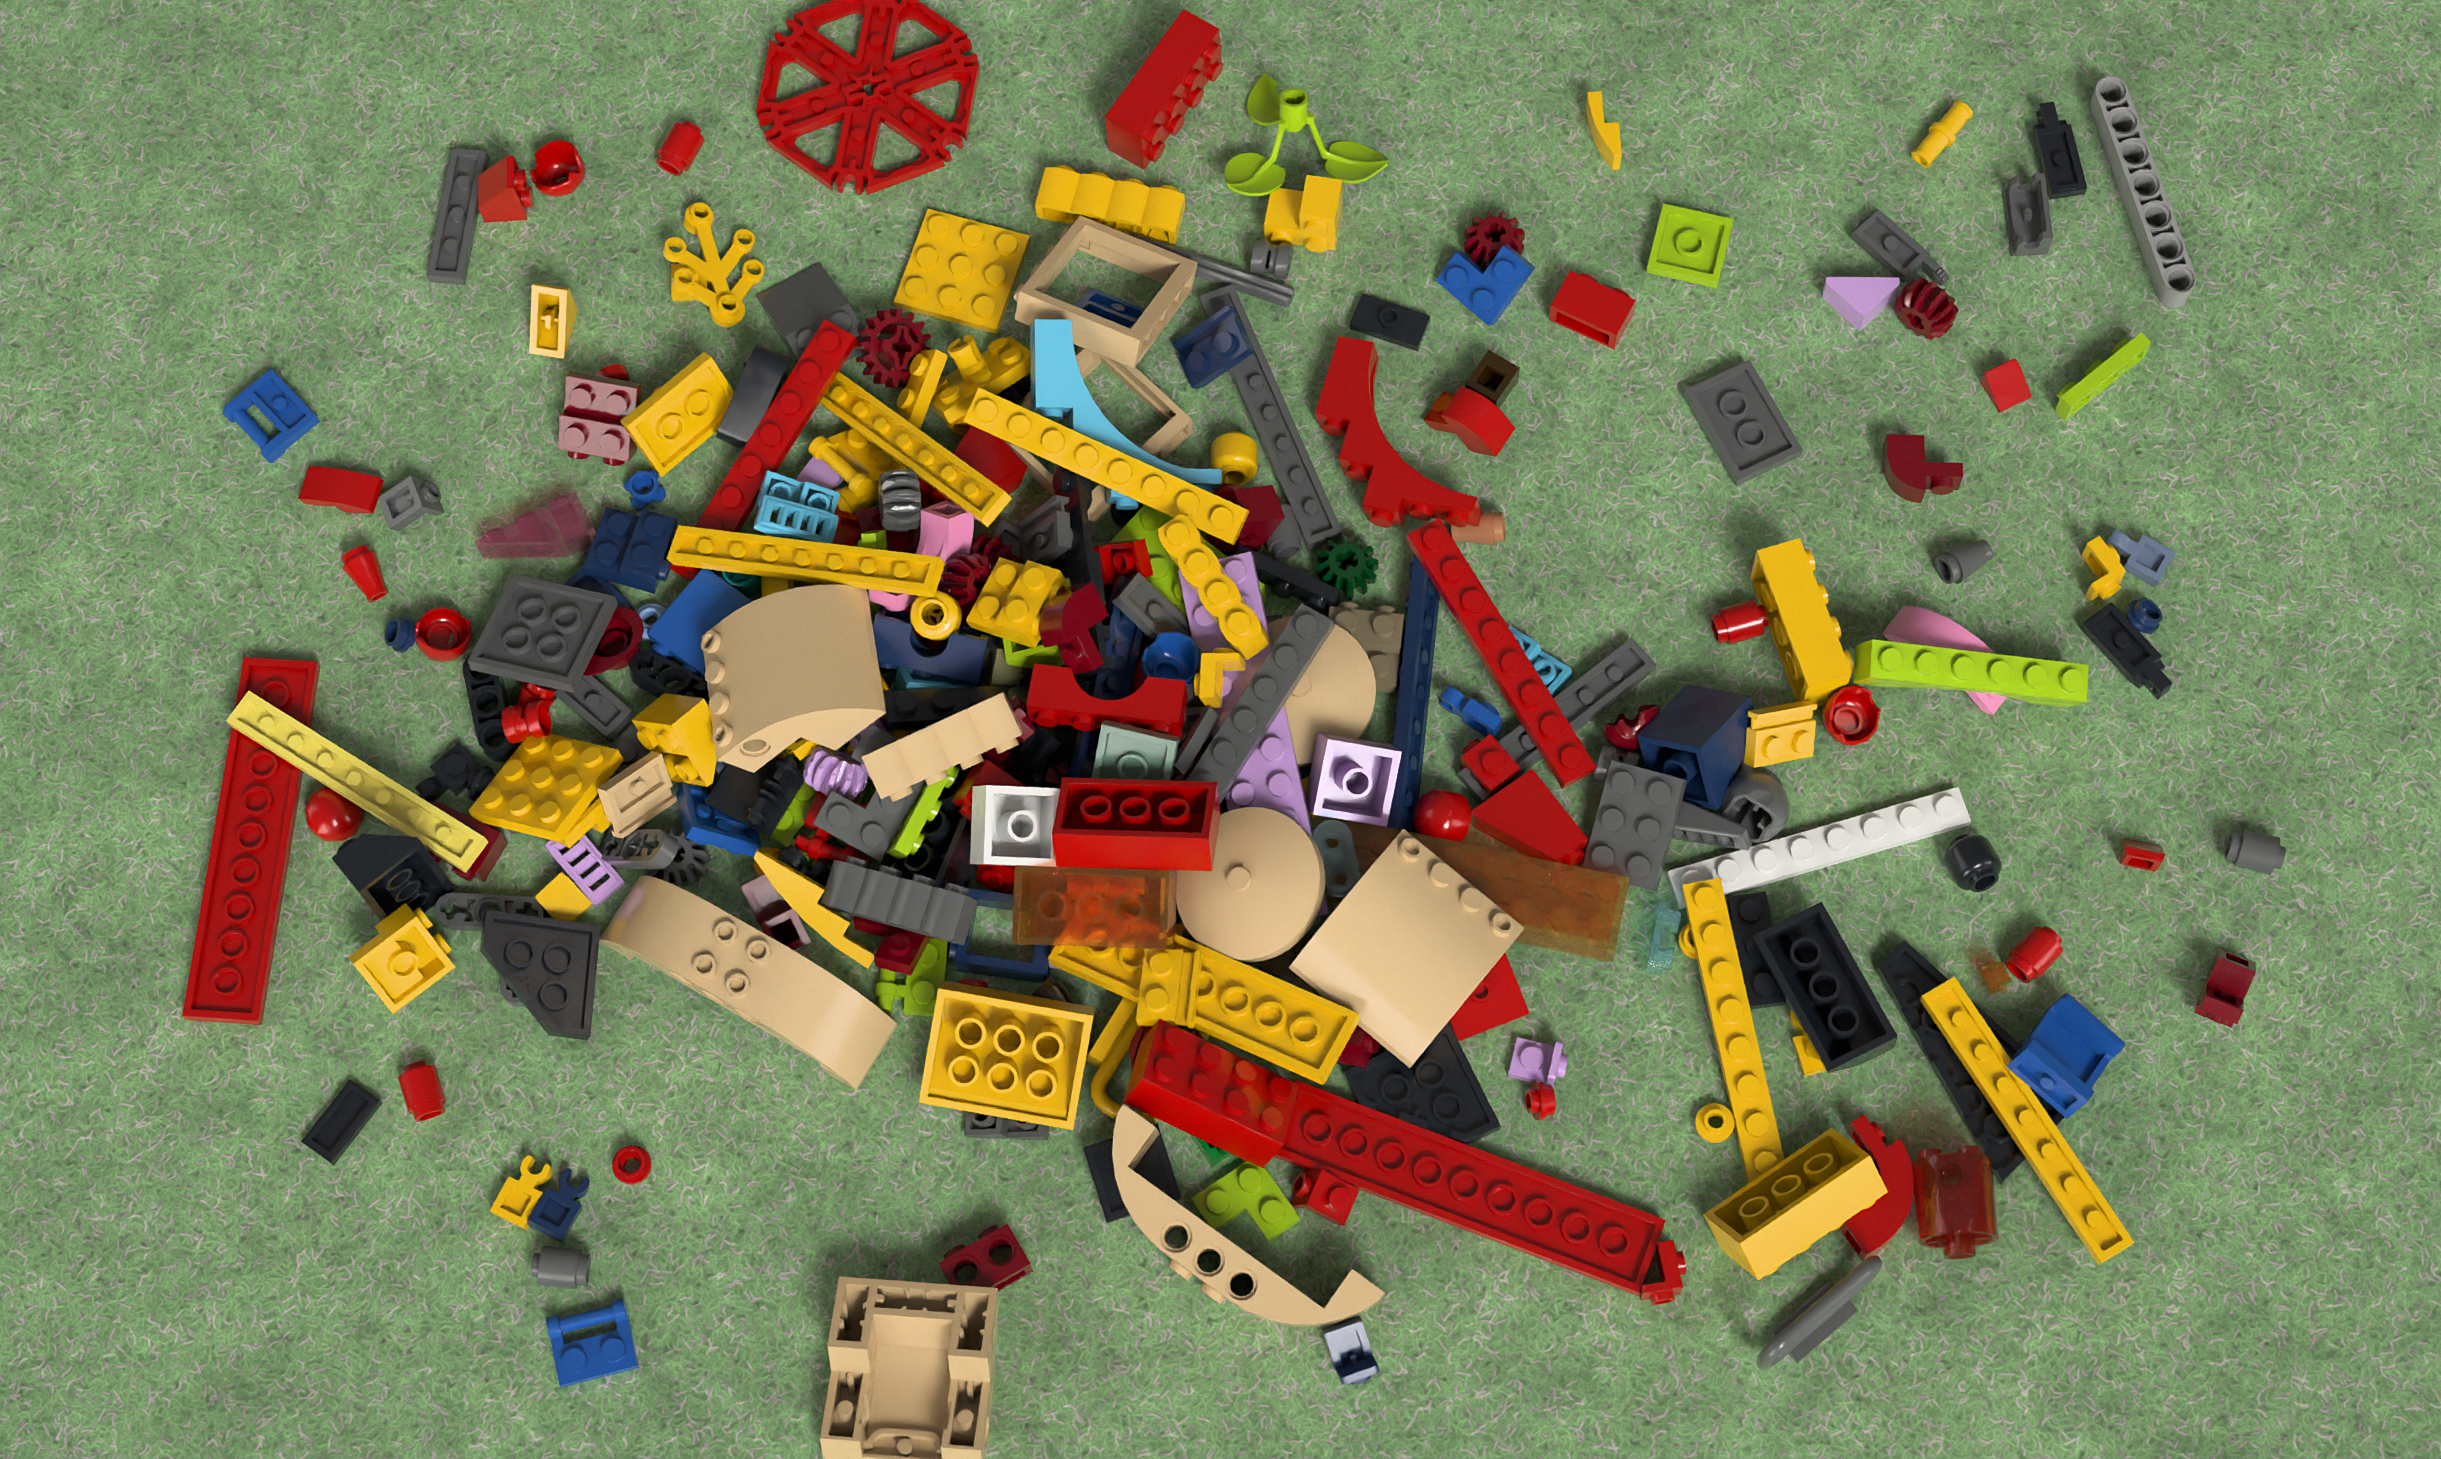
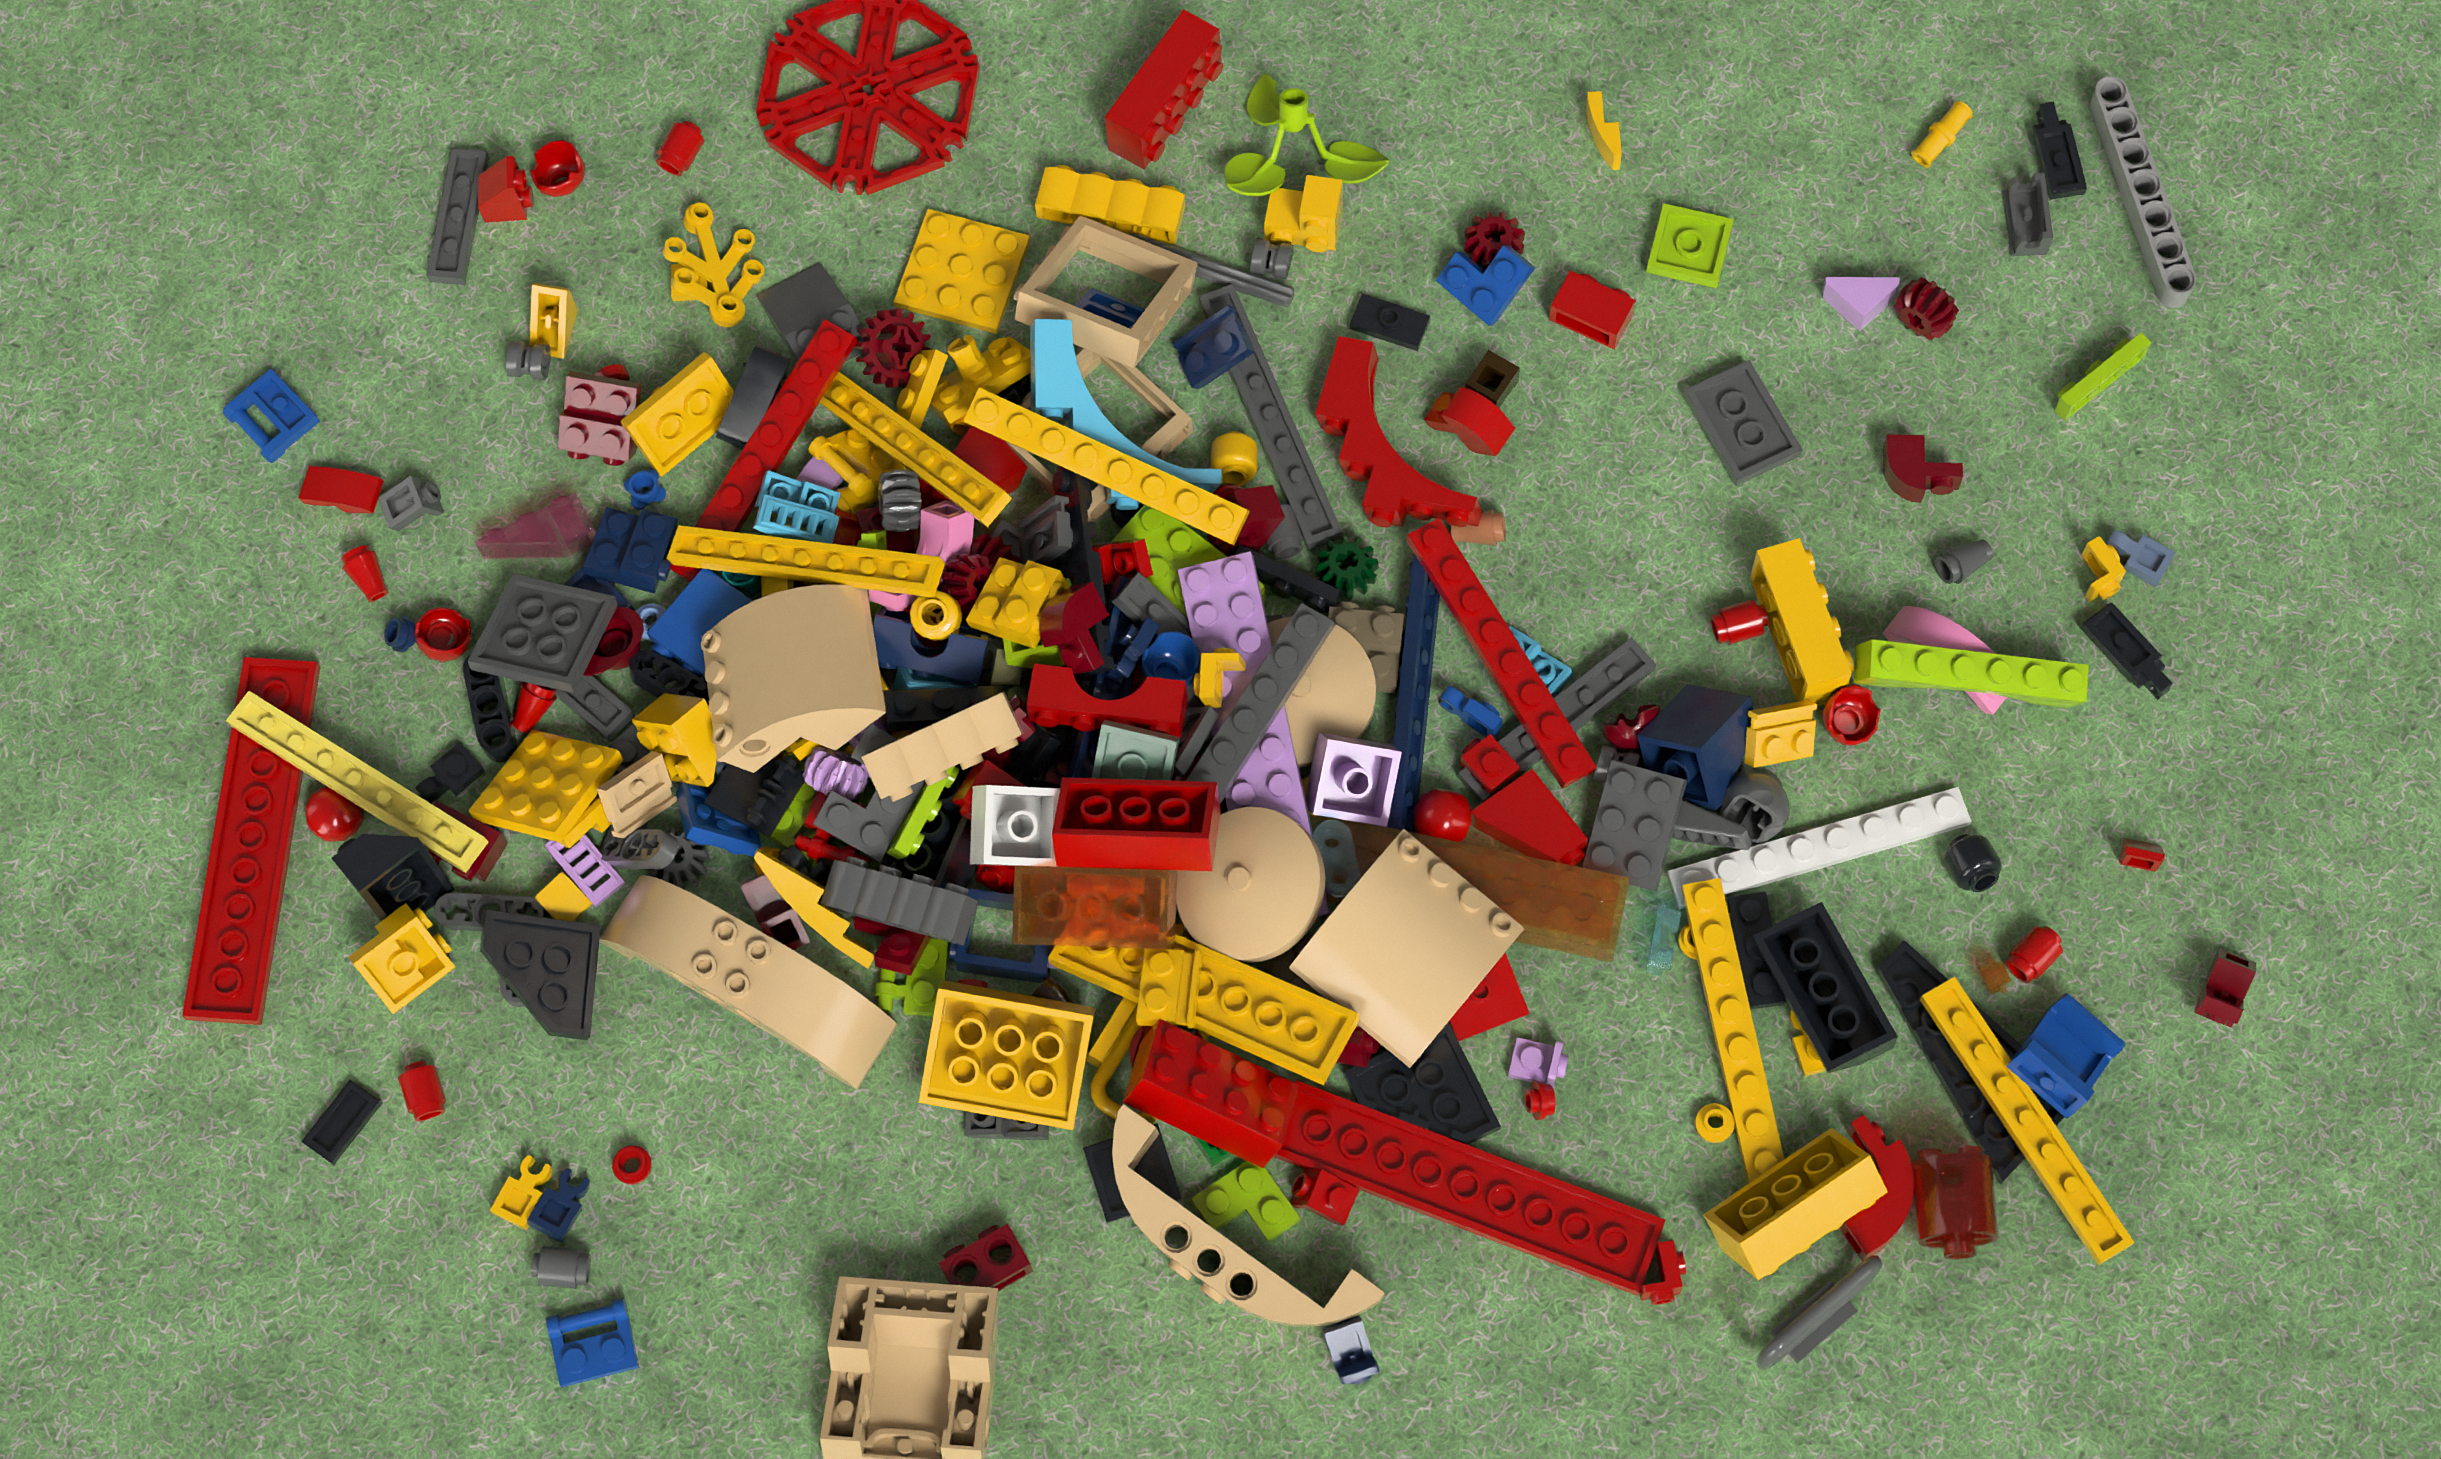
(479, 781): black plate -> none
(527, 721): red wheel -> none
(528, 360): none -> dark grey wheel
(1134, 642): none -> dark blue plate
(1213, 586): yellow brick -> none
(1896, 249): dark grey hinge -> none
(2006, 385): red slope -> none
(2144, 615): dark blue plate -> none
(2255, 851): dark grey brick -> none

